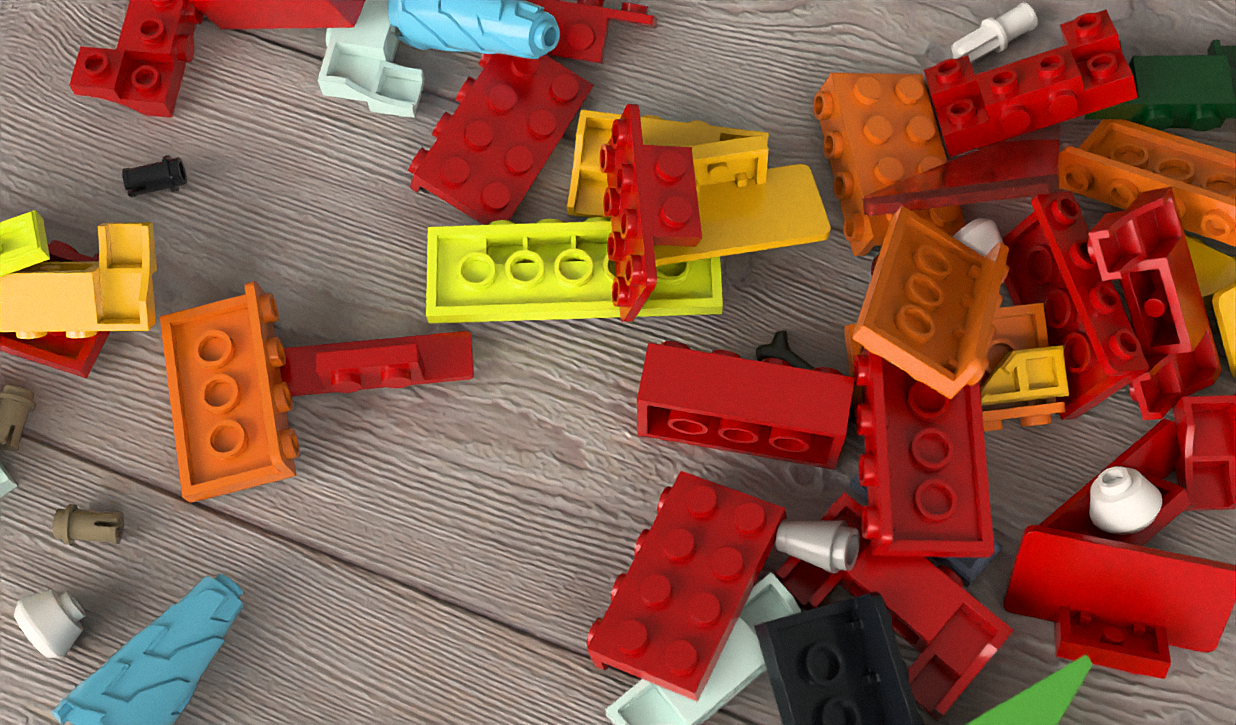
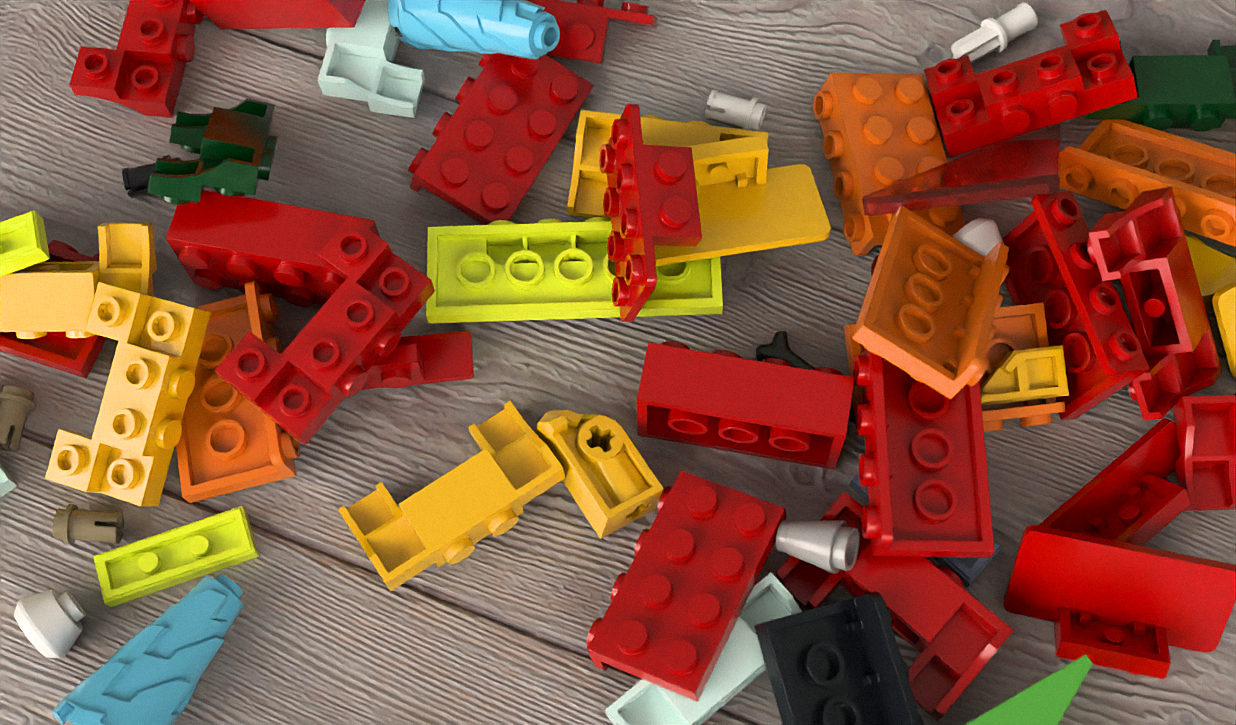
(141, 399): none -> yellow bracket
(175, 556): none -> neon yellow tile
(232, 152): none -> dark green bracket
(251, 239): none -> red brick
(339, 342): none -> red bracket
(459, 507): none -> yellow bracket
(607, 485): none -> yellow piece
(736, 110): none -> white pin
(1123, 501): white cone -> none

